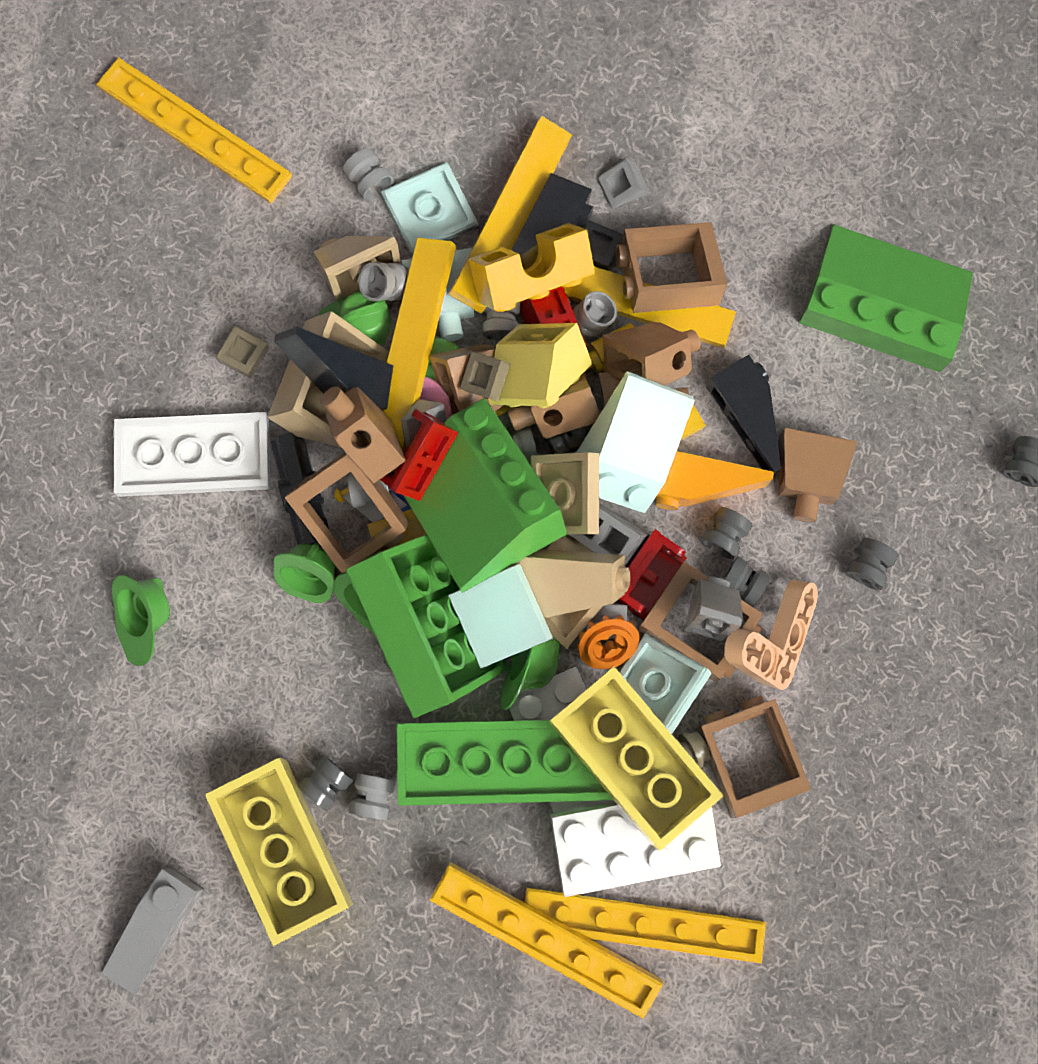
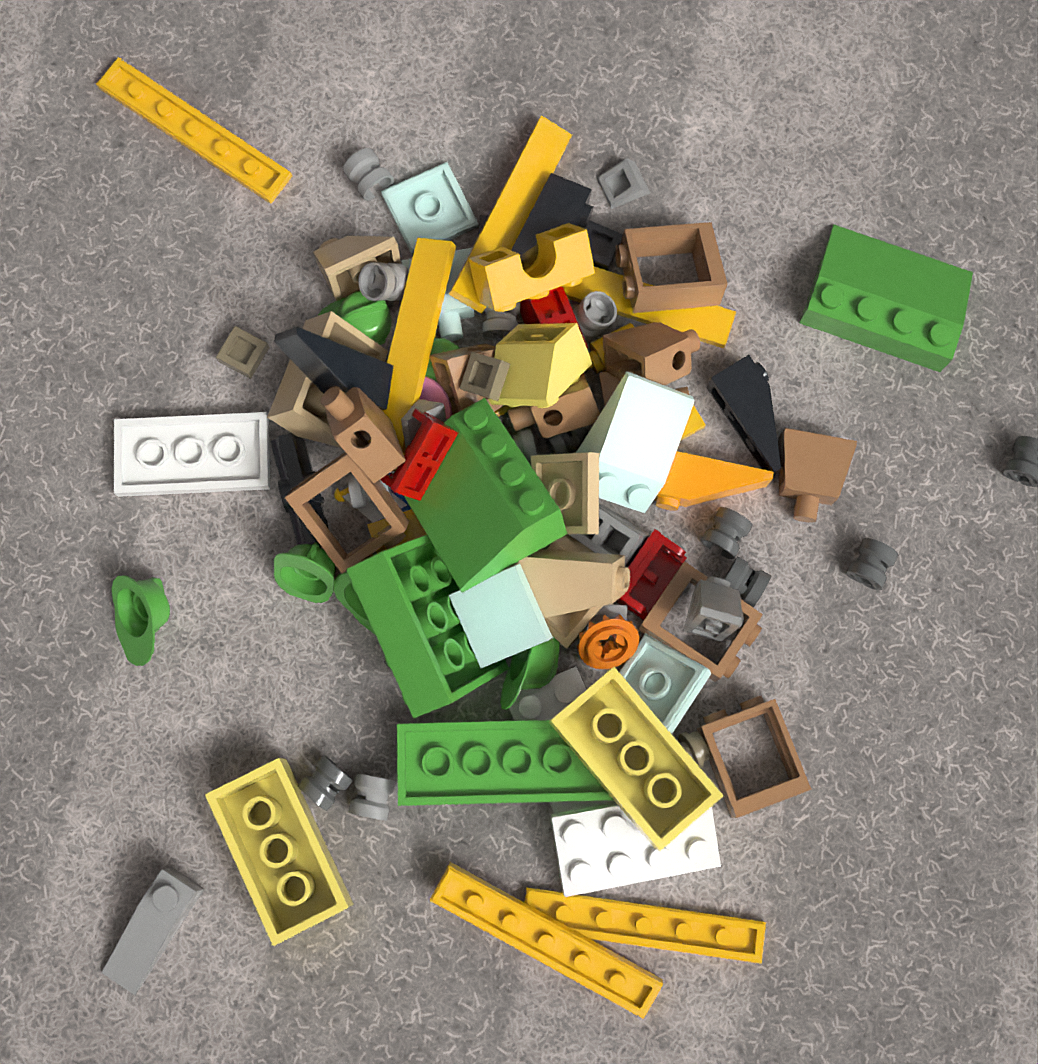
(775, 660): light nougat beam -> none

